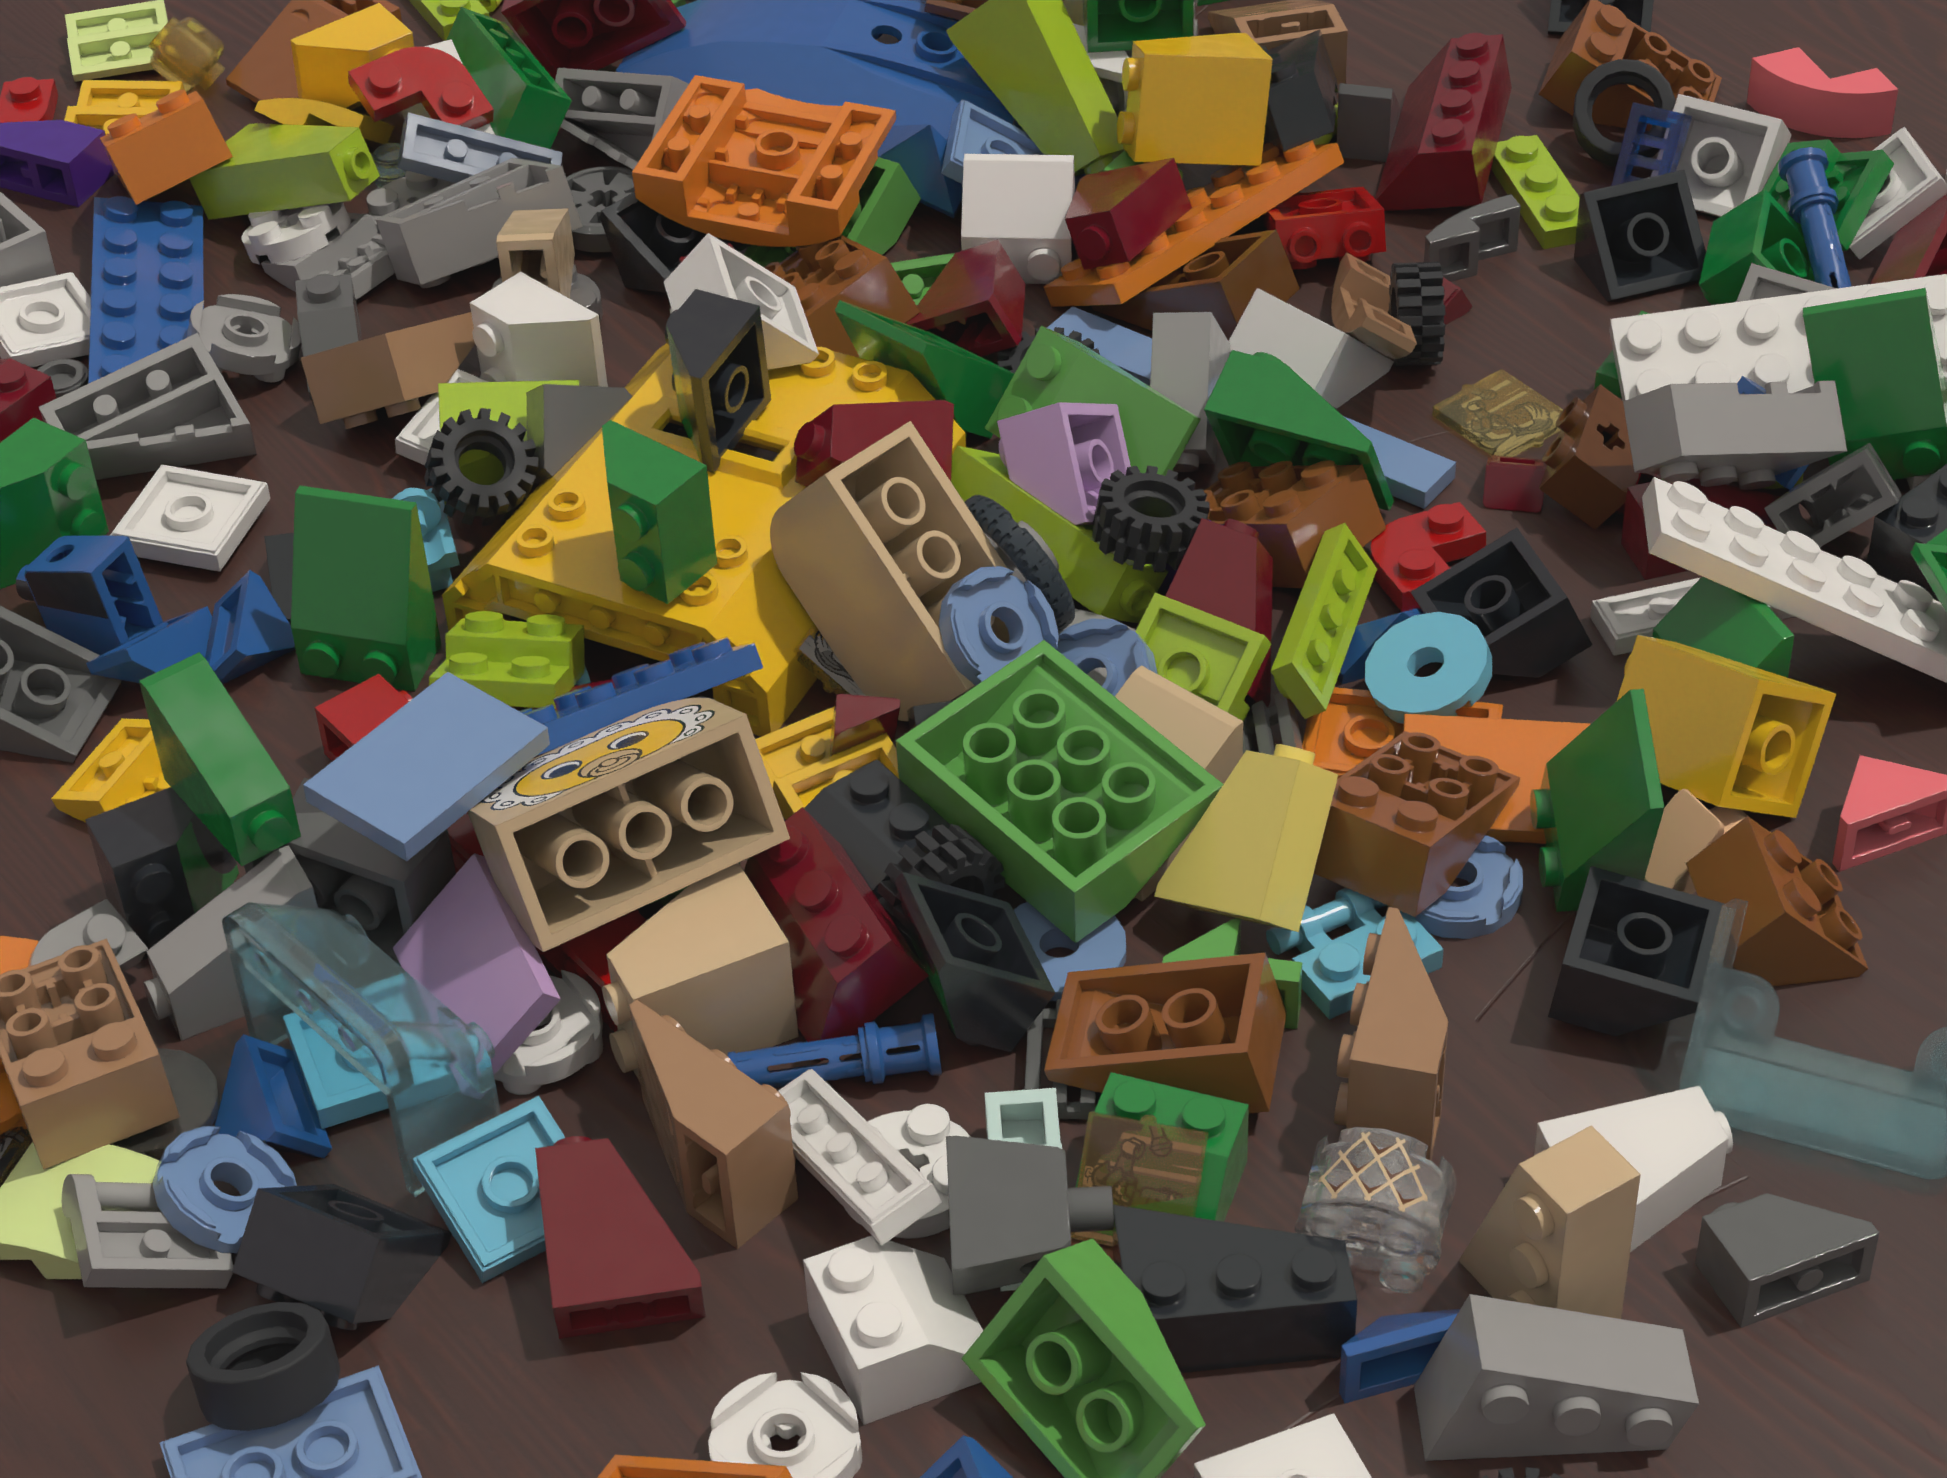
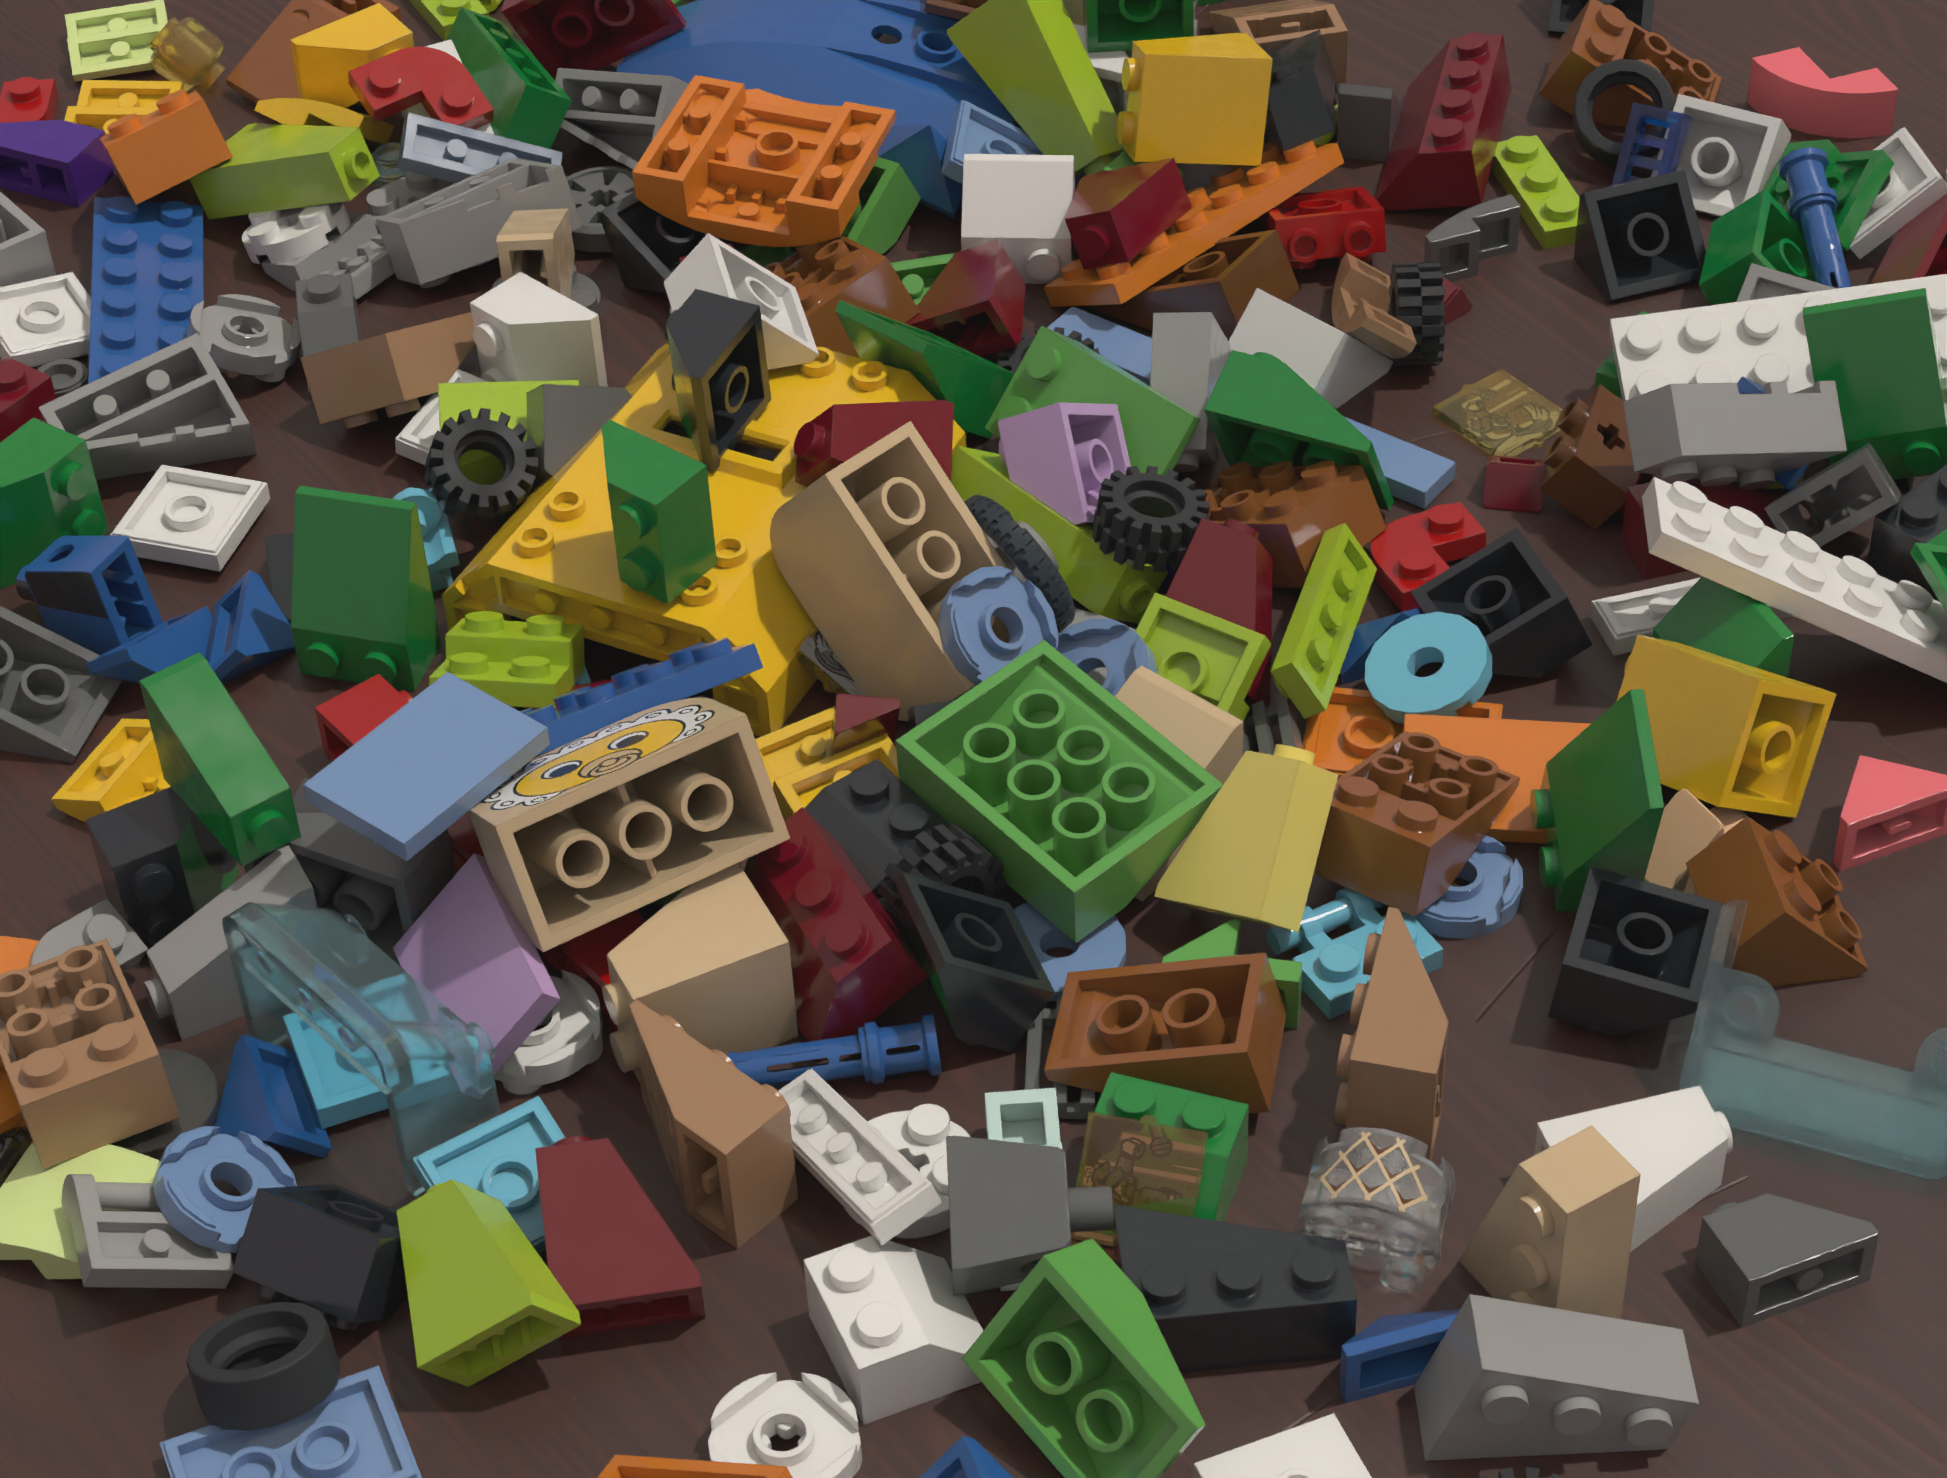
(475, 1285): none -> lime slope

